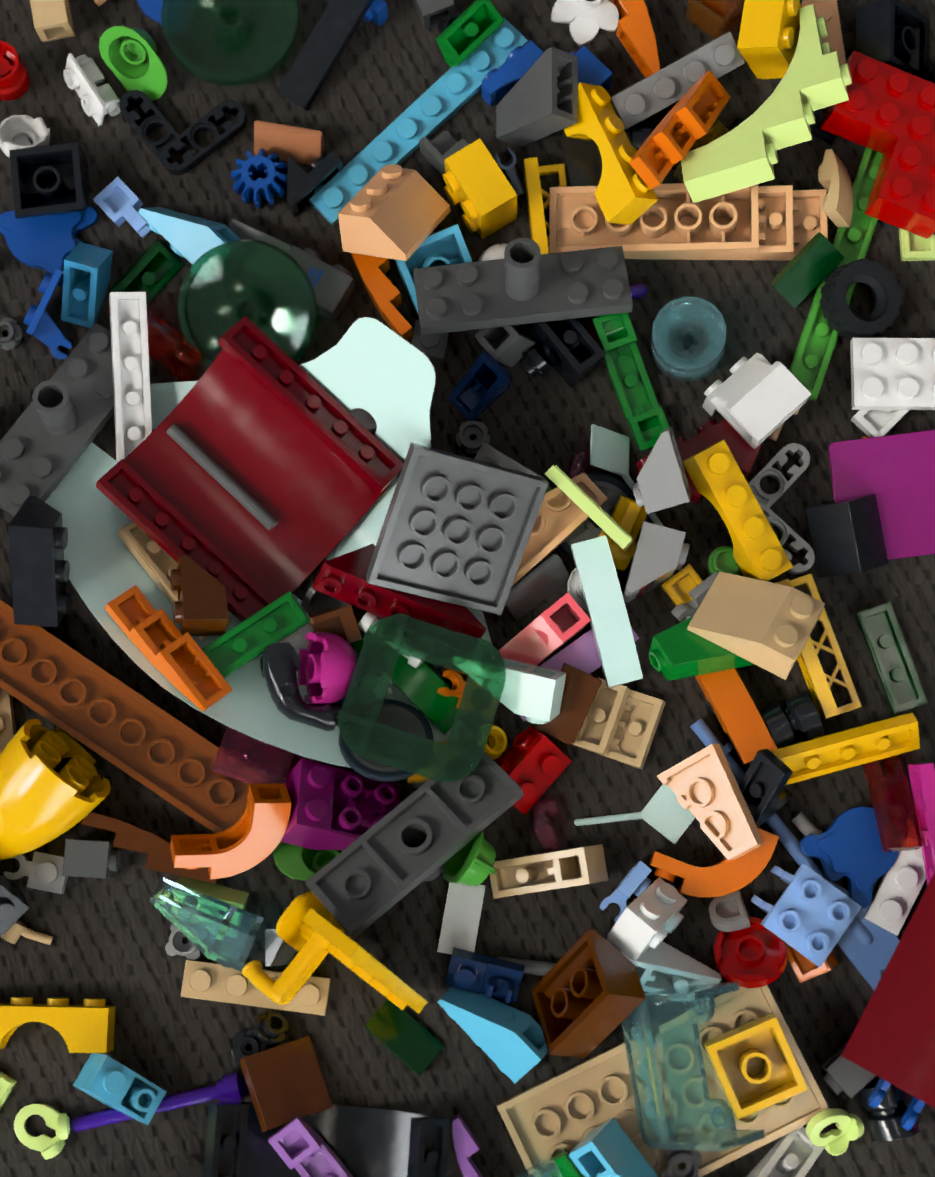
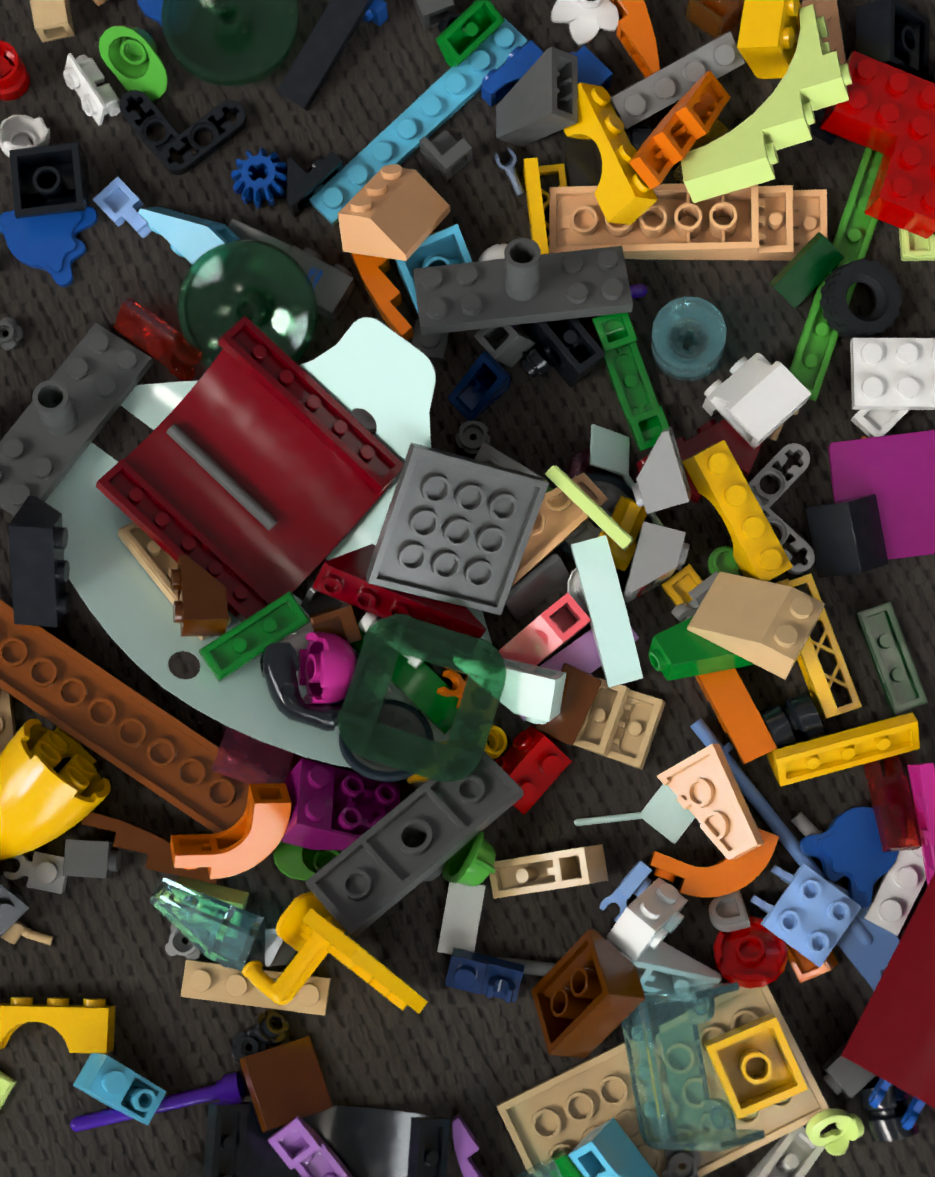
(41, 323): blue plate -> none
(54, 1119): yellowish green piece -> none
(85, 283): dark azure slope -> none
(130, 370): white plate -> none
(149, 272): dark green slope -> none
(167, 649): orange slope -> none
(288, 141): nougat slope -> none
(404, 1036): dark green slope -> none
(480, 189): yellow brick -> none
(502, 1032): medium azure slope -> none
(542, 824): clear pink arm -> none
(765, 786): black slope -> none
(836, 179): tan slope -> none

